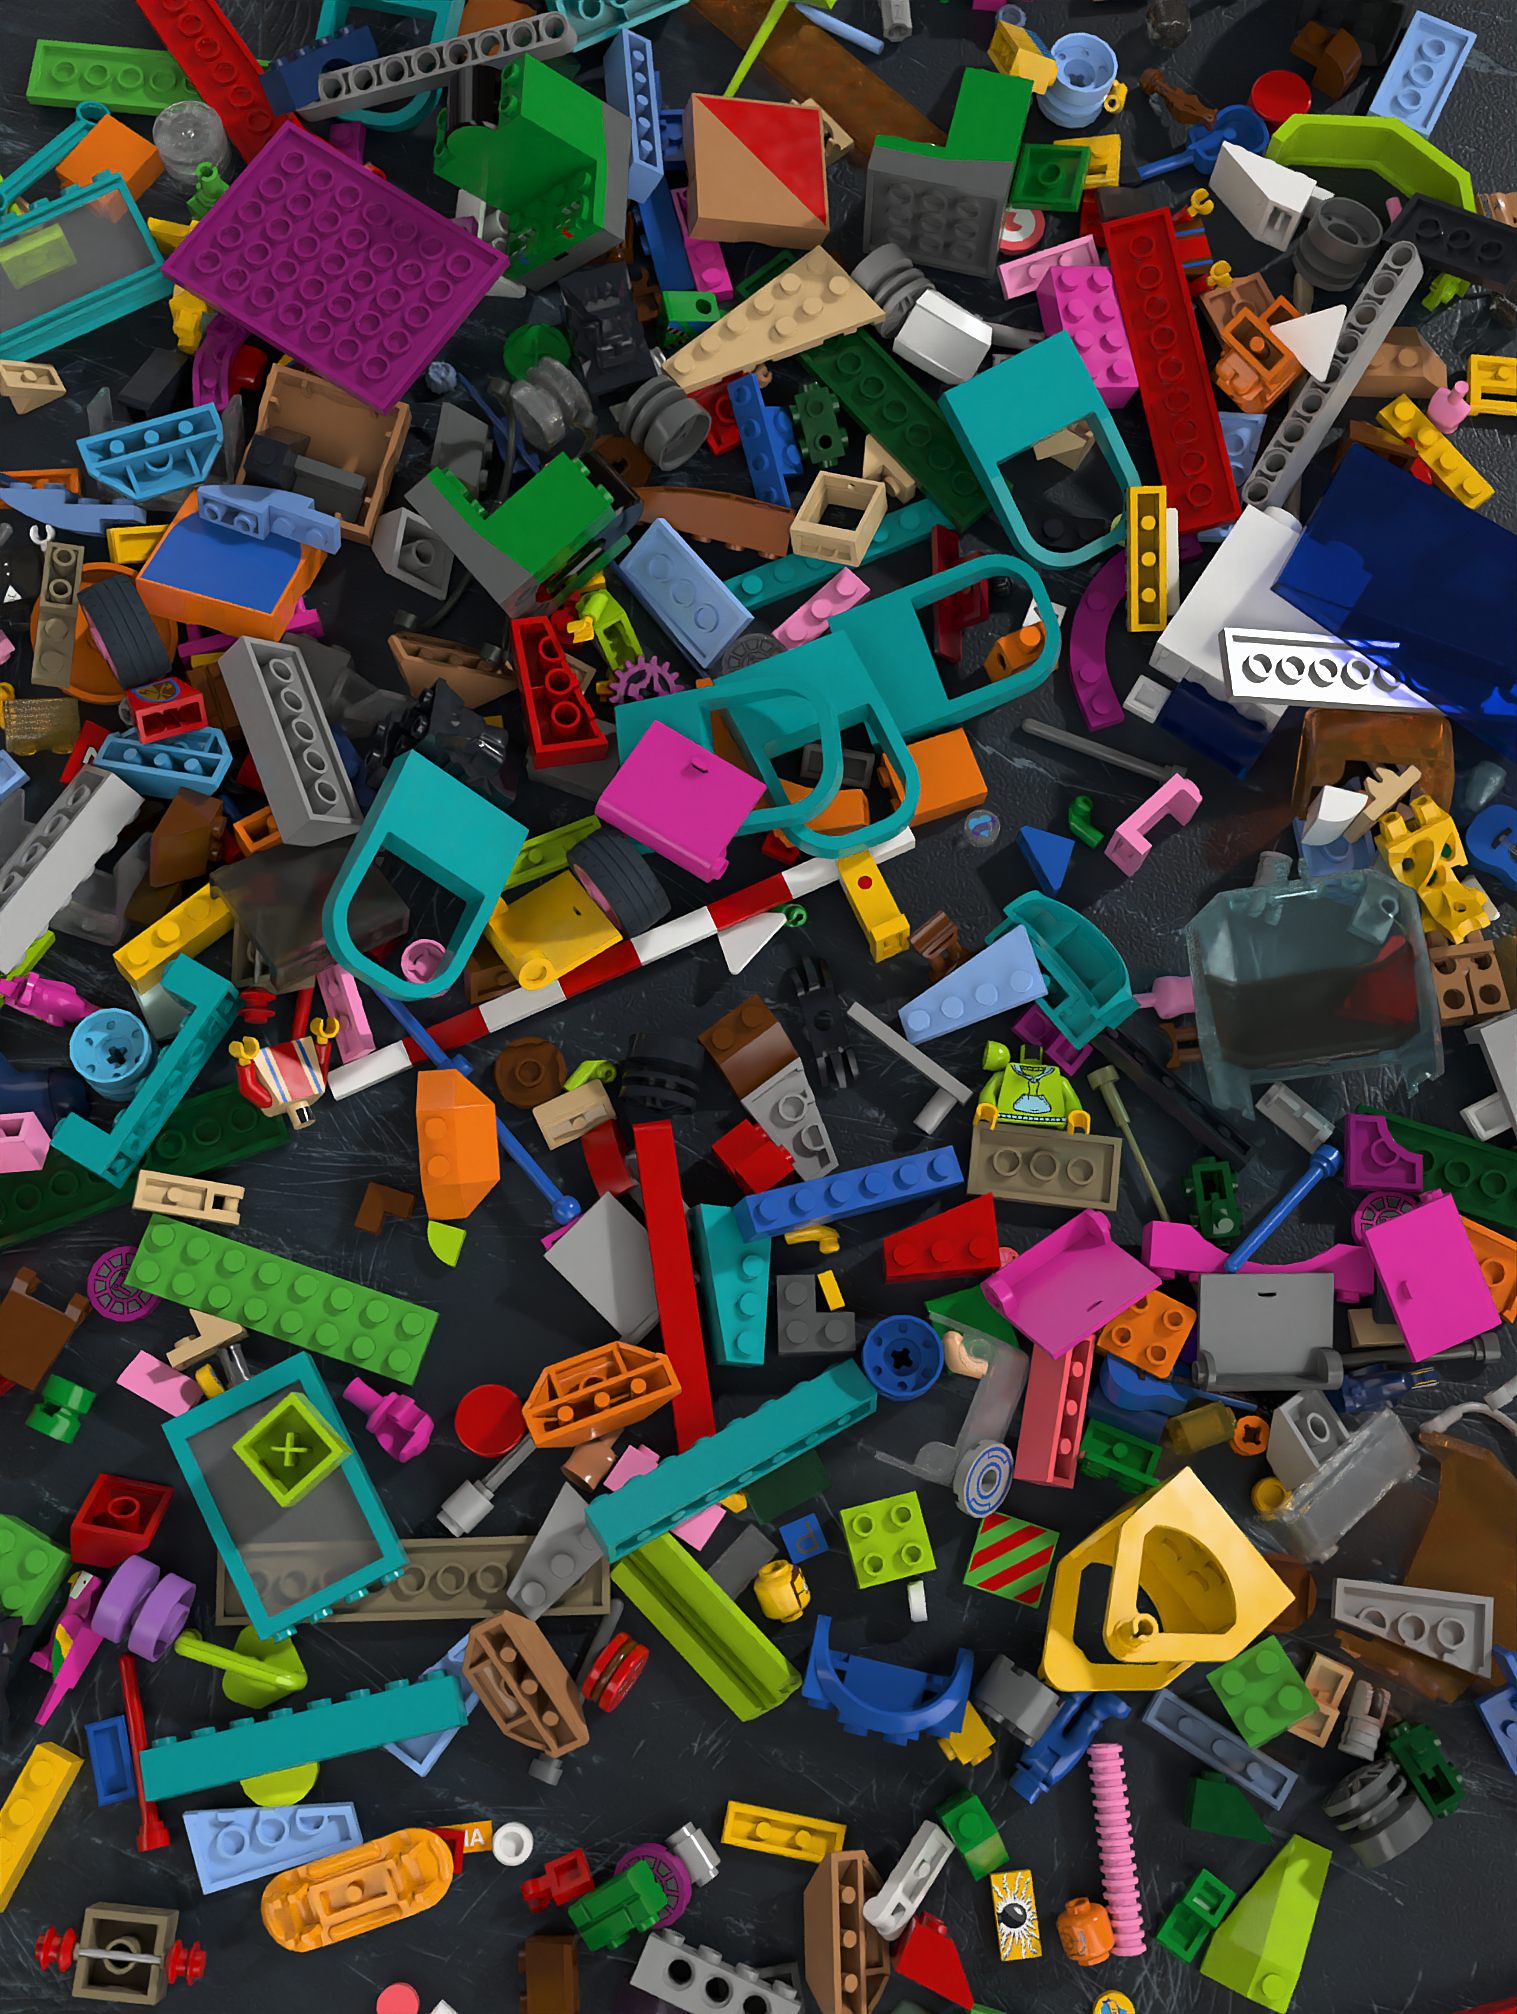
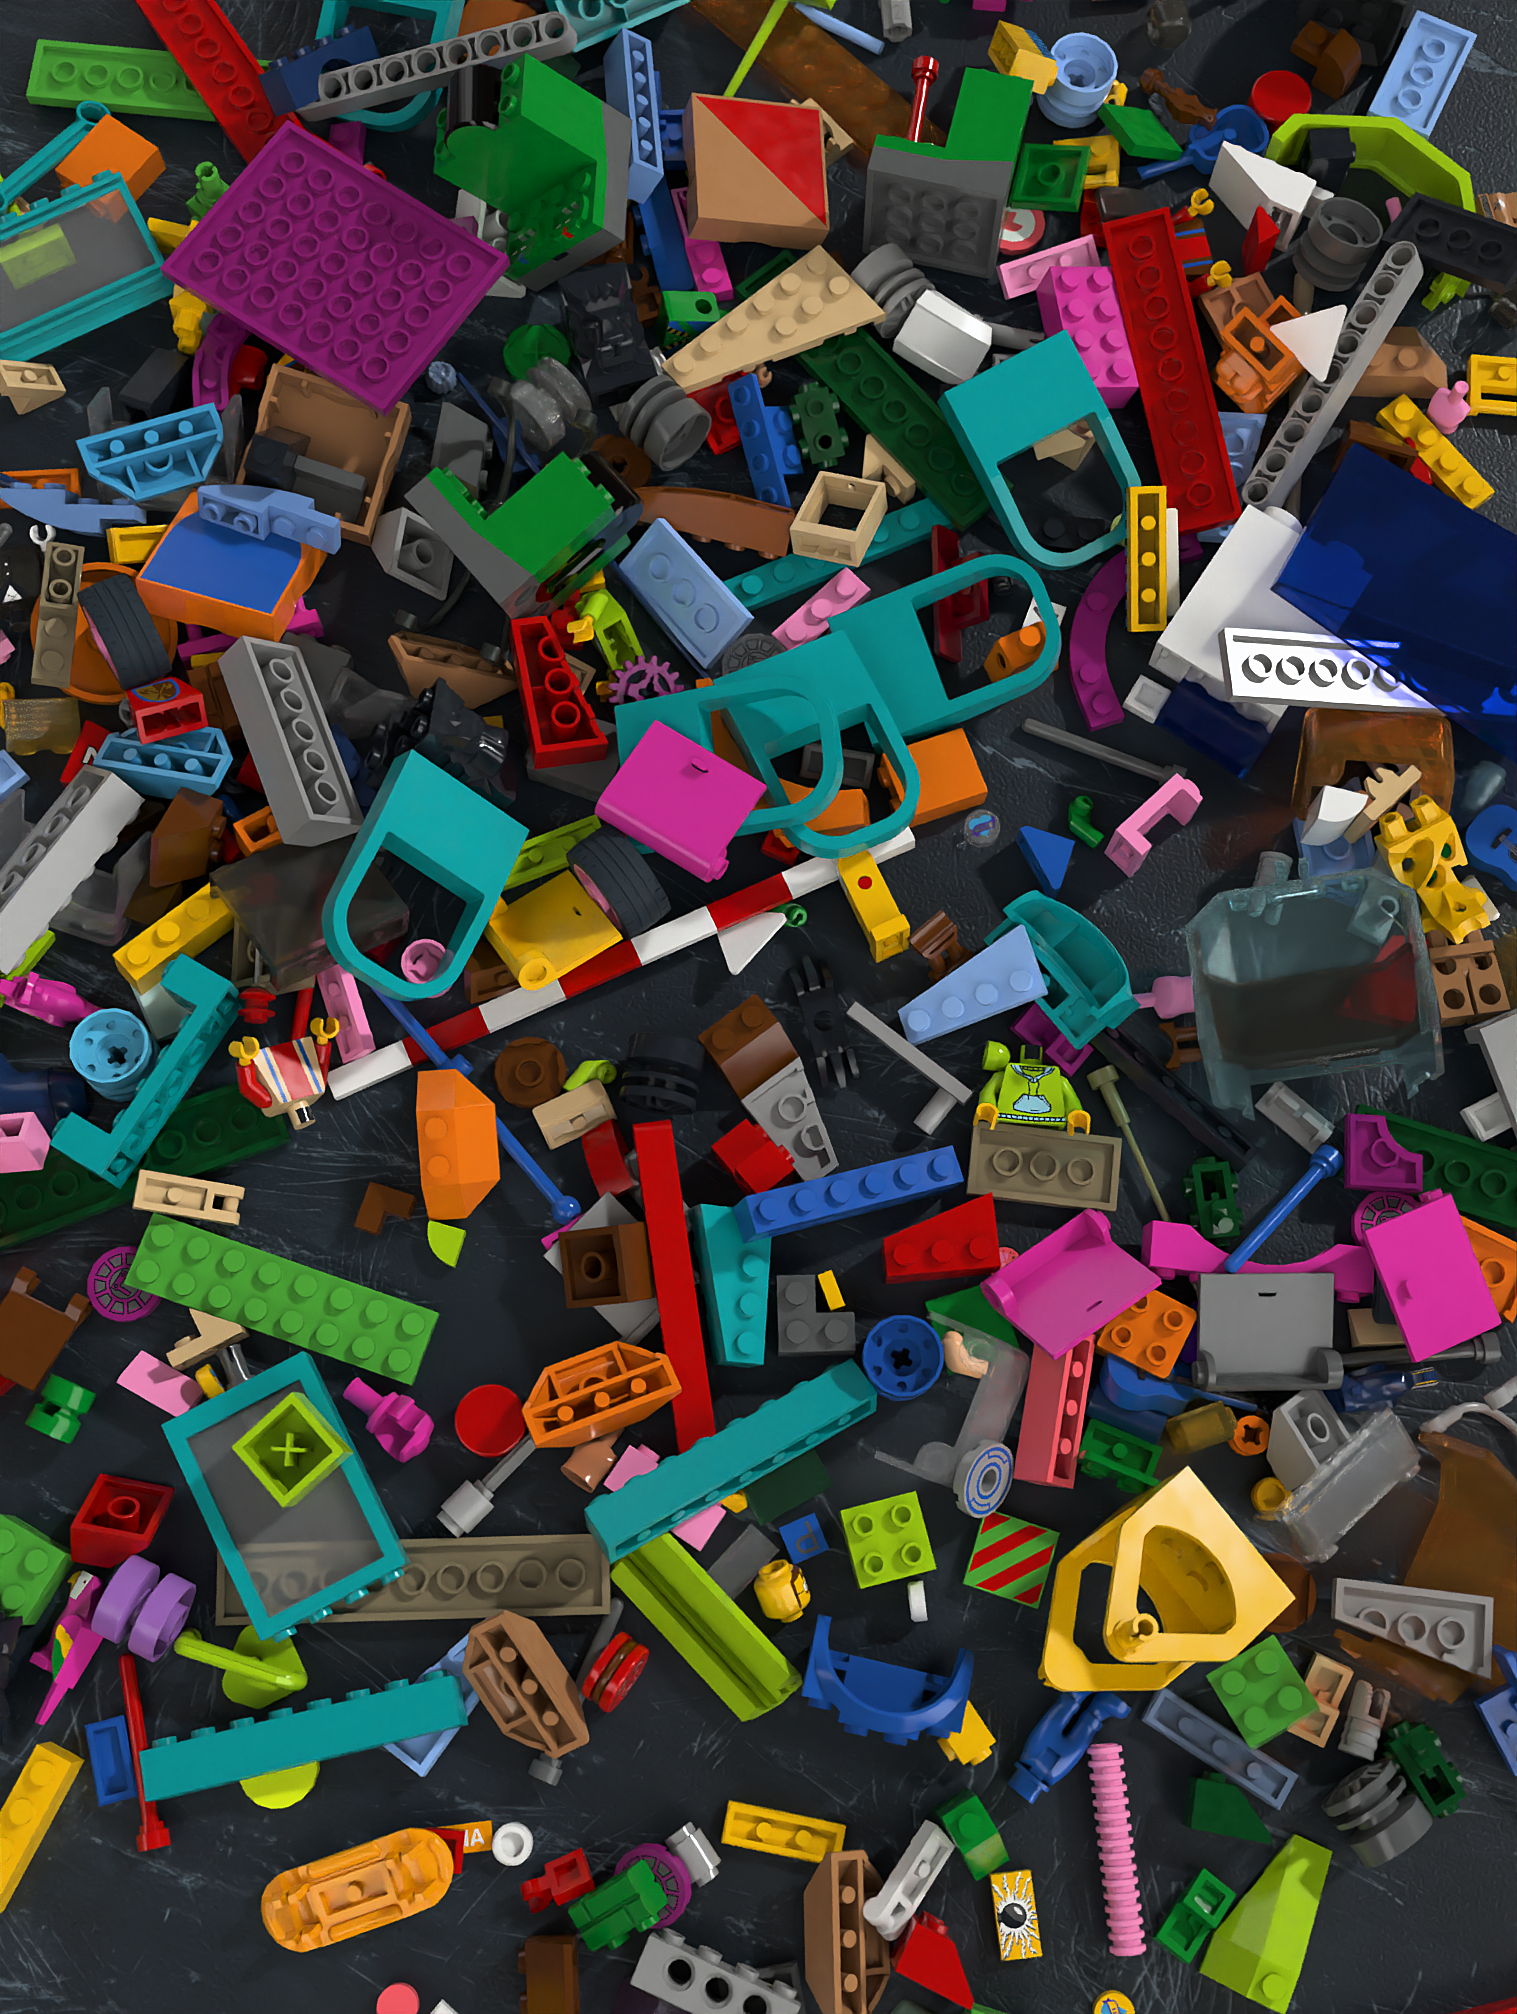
(123, 1953): dark tan brick -> none
(188, 136): clear wheel -> none
(259, 1841): light blue wing -> none
(557, 1556): light grey wing -> none
(606, 1265): none -> reddish brown slope
(823, 1234): yellow arm -> none
(924, 74): none -> red piece
(1010, 14): sand blue piece -> none
(1016, 1700): dark grey brick -> none
(1085, 1932): orange head -> none
(1139, 132): none -> green tile
(1259, 242): none -> red slope
(1326, 157): none -> black brick

